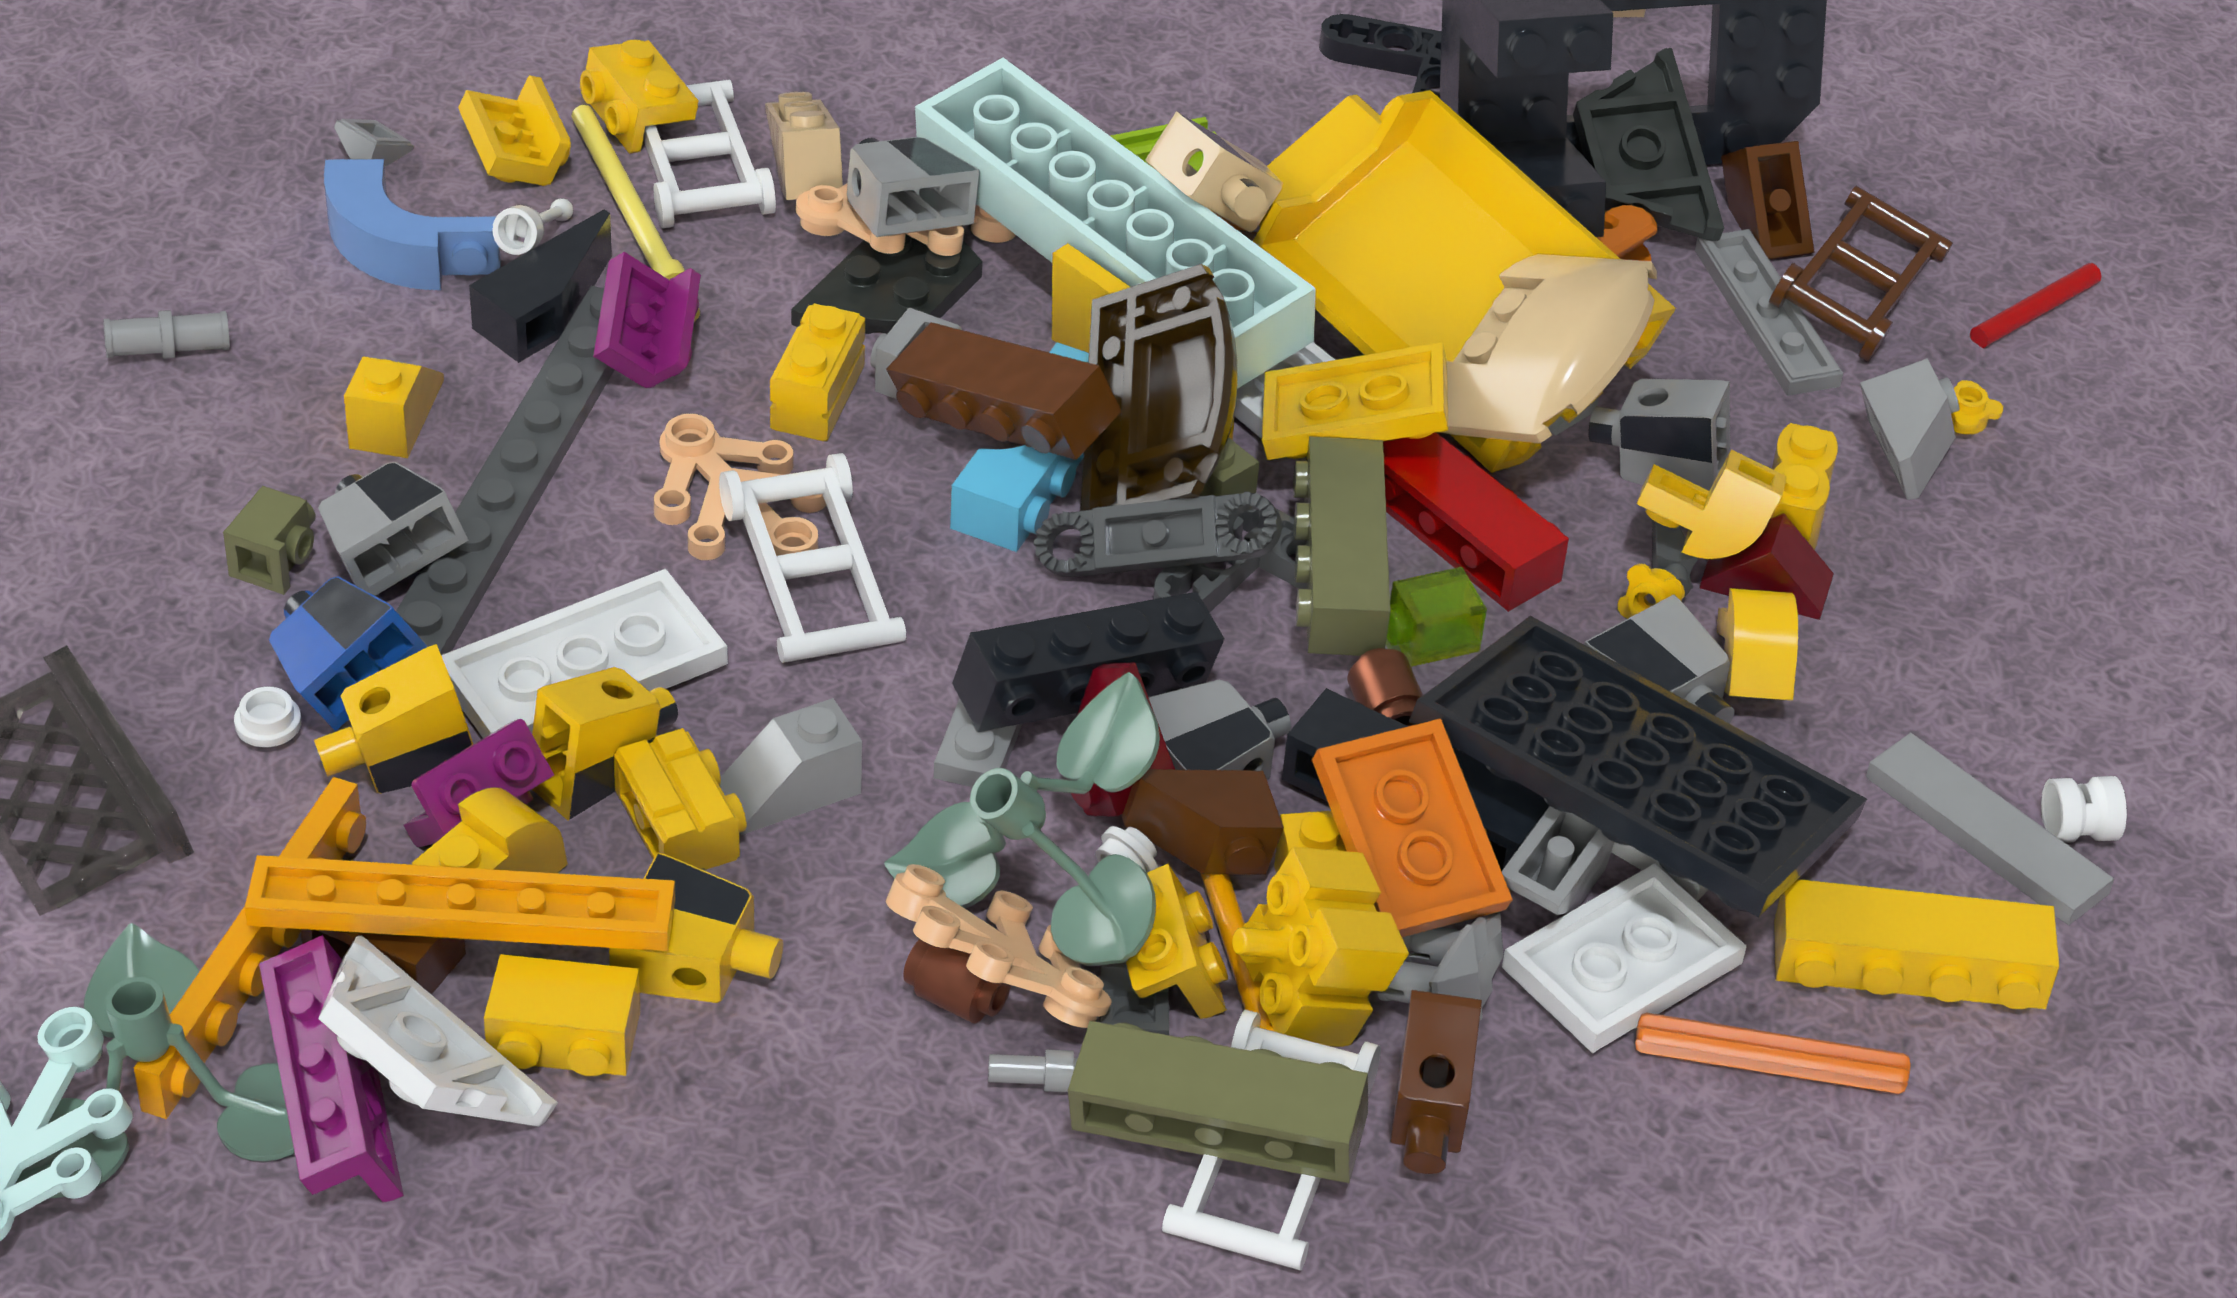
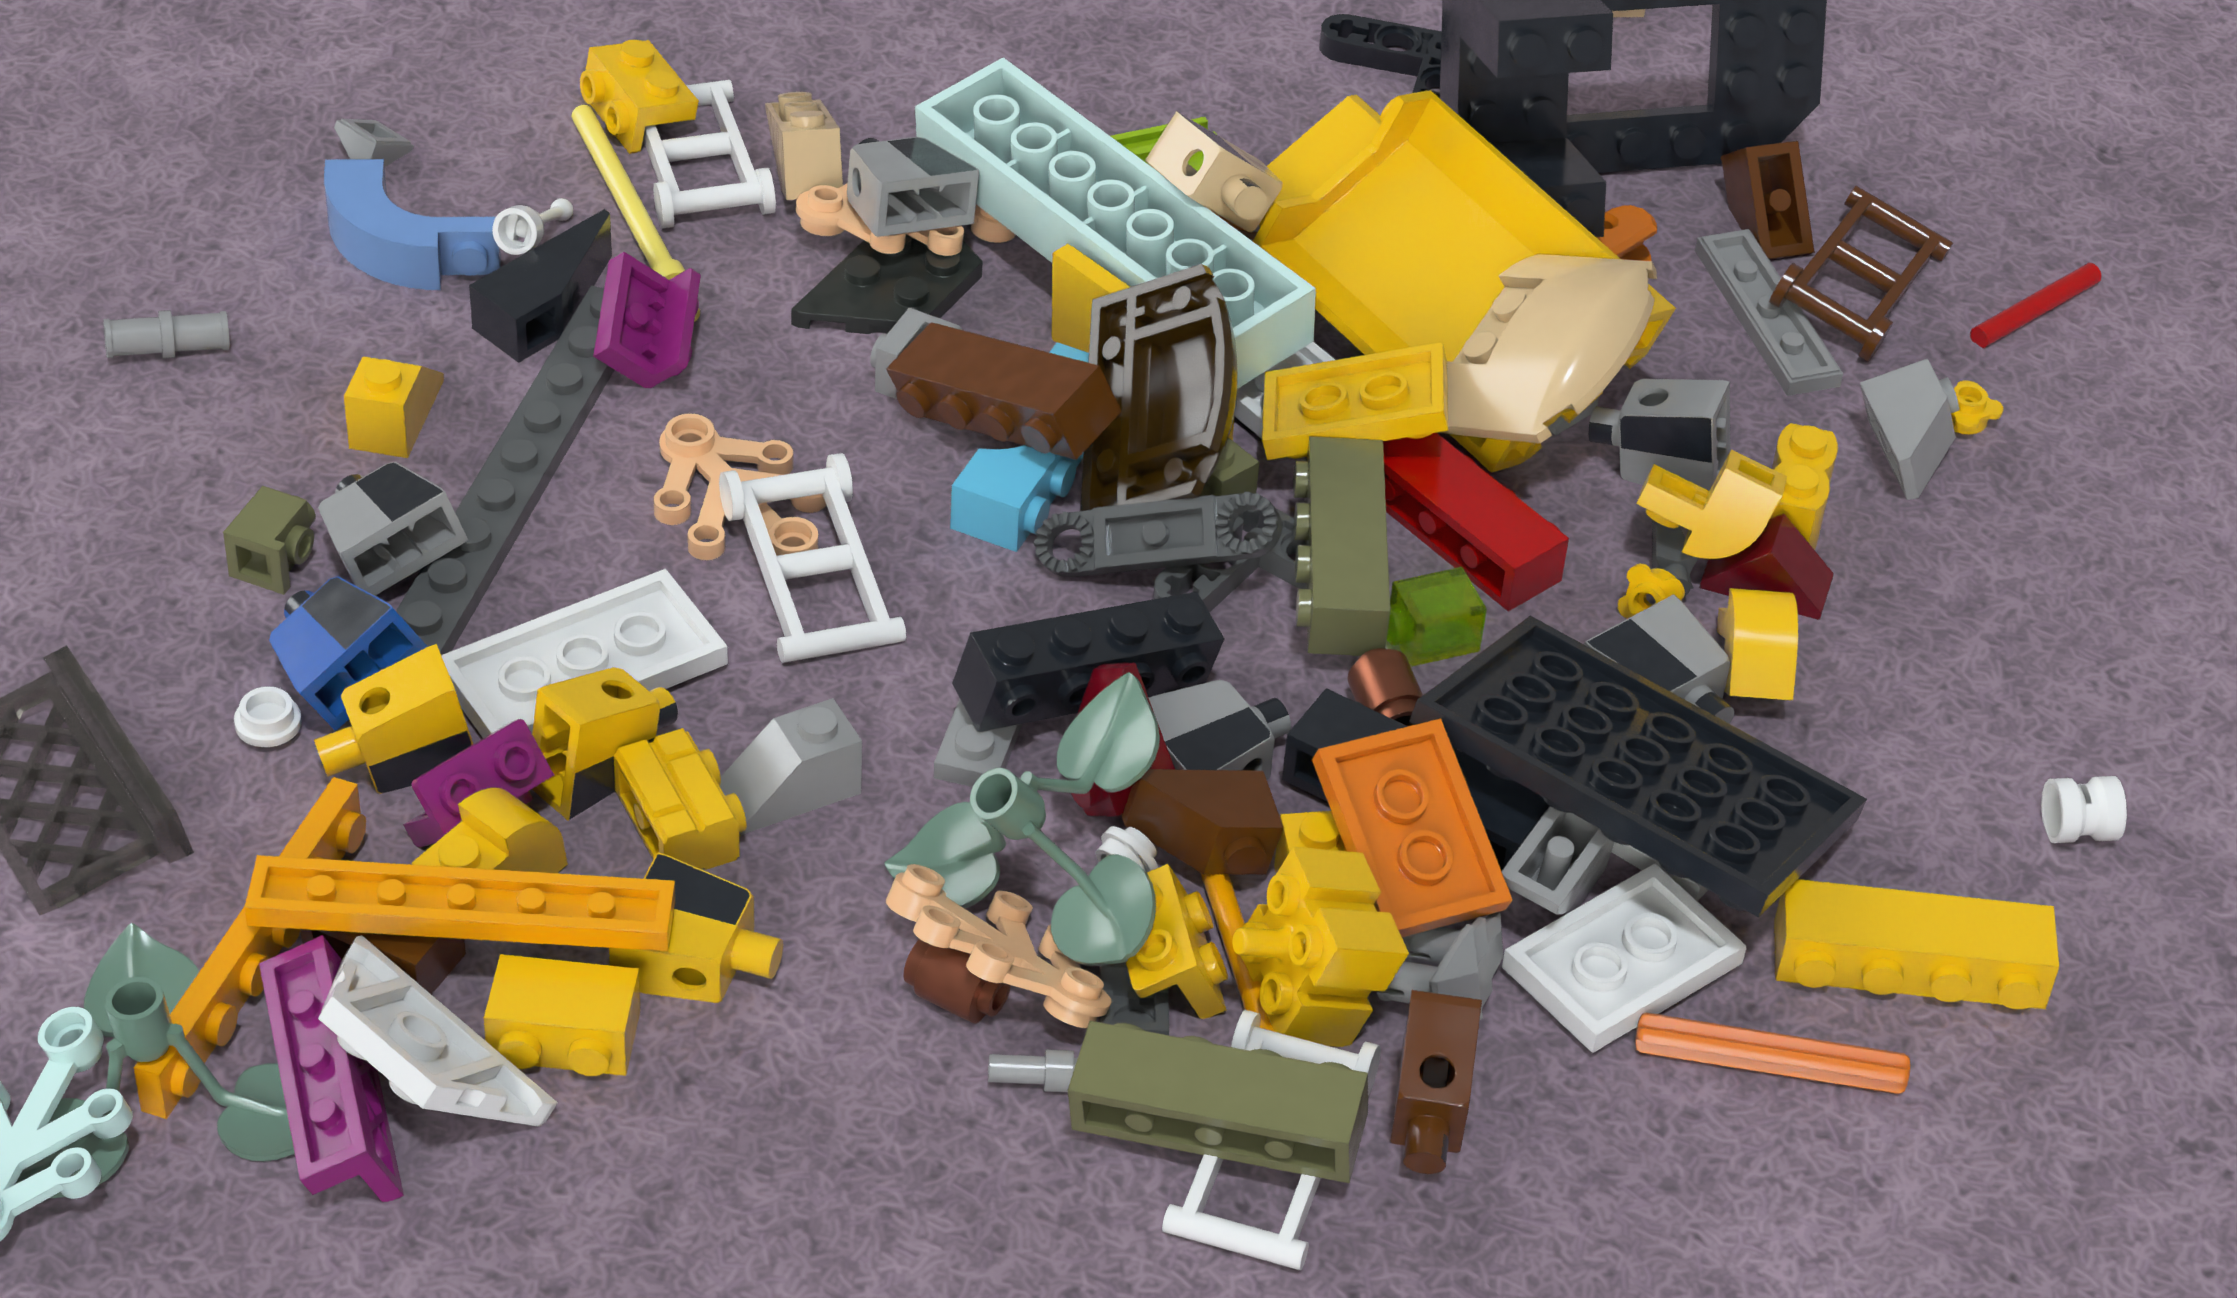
(519, 136): yellow bracket -> none
(817, 372): yellow brick -> none
(1649, 149): pearl dark grey wing -> none
(1990, 828): light grey tile -> none

